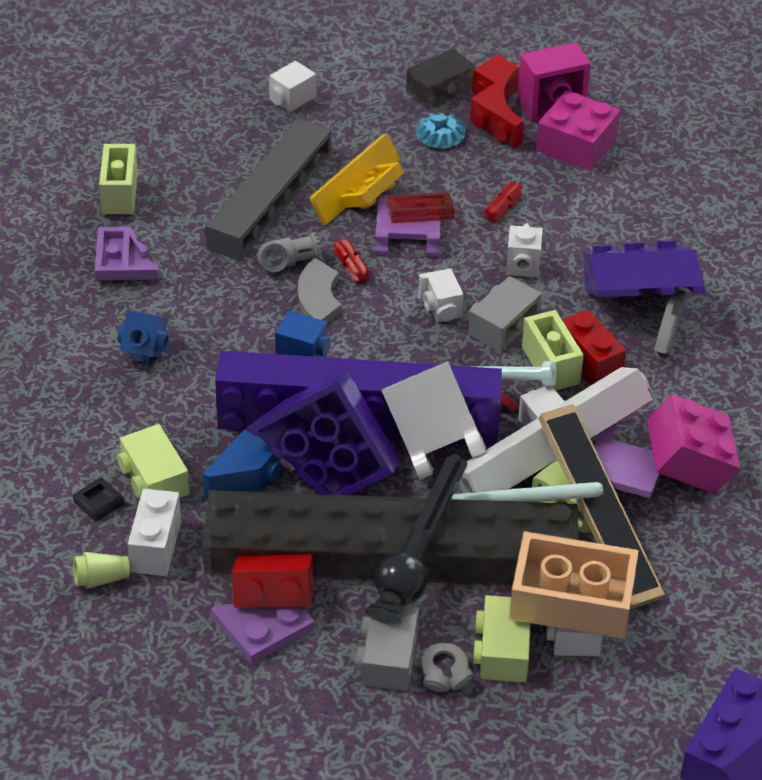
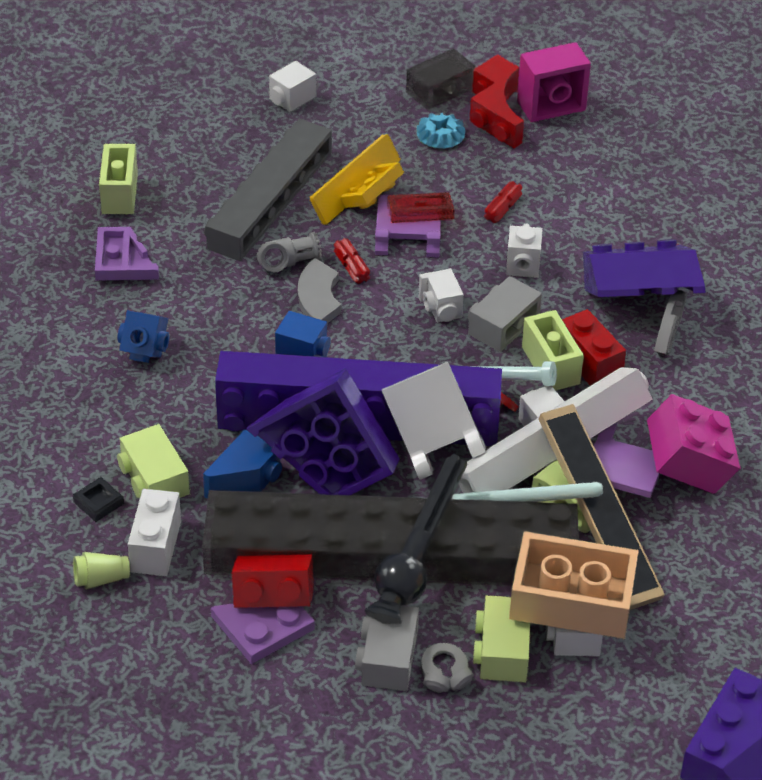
(578, 130): dark pink brick -> none

